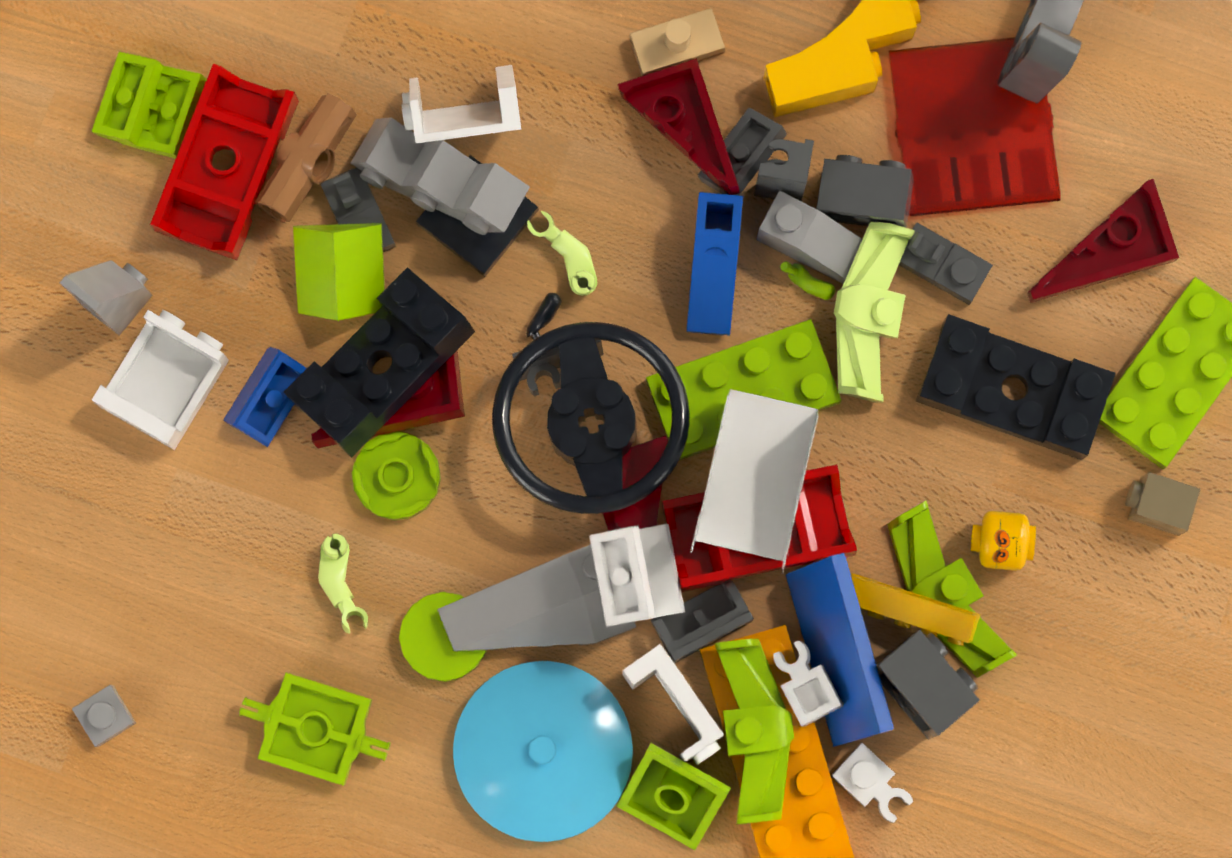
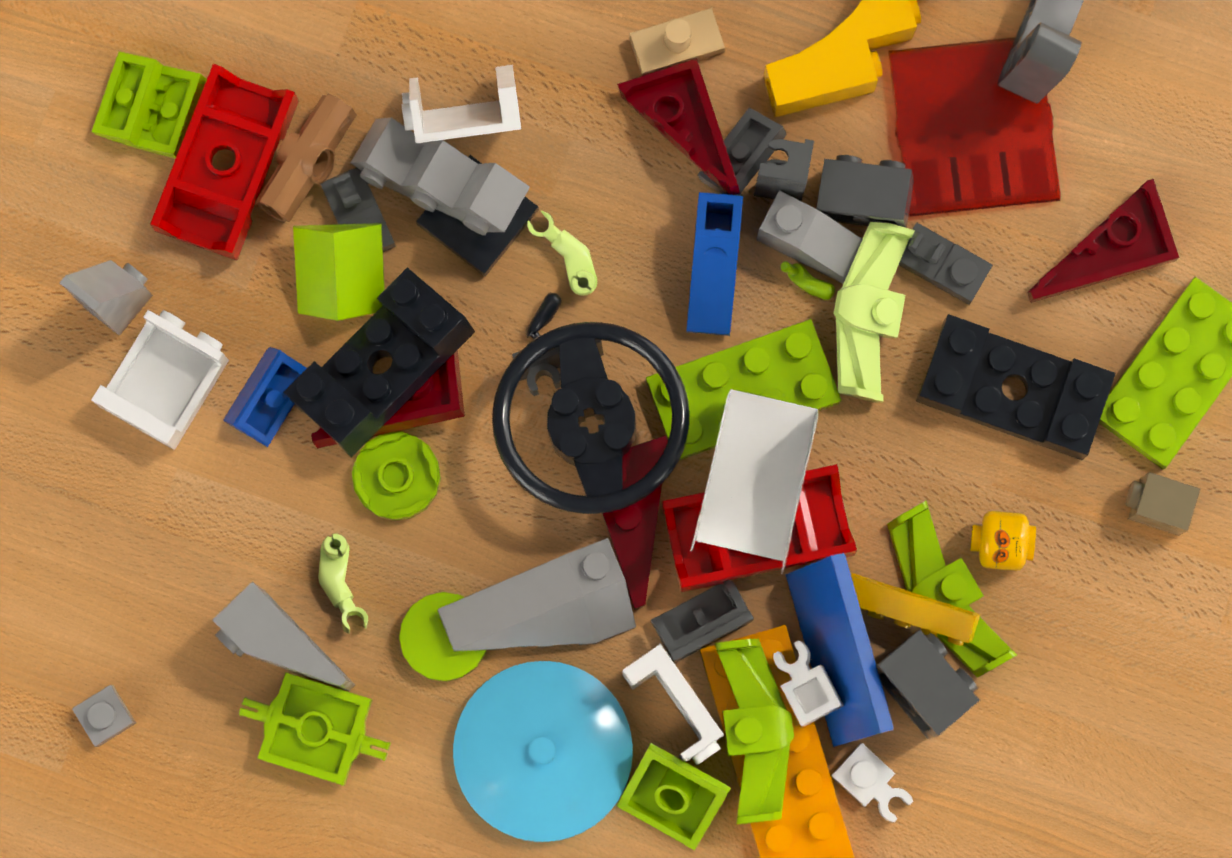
(267, 633): none -> light grey slope
(636, 574): white panel -> none

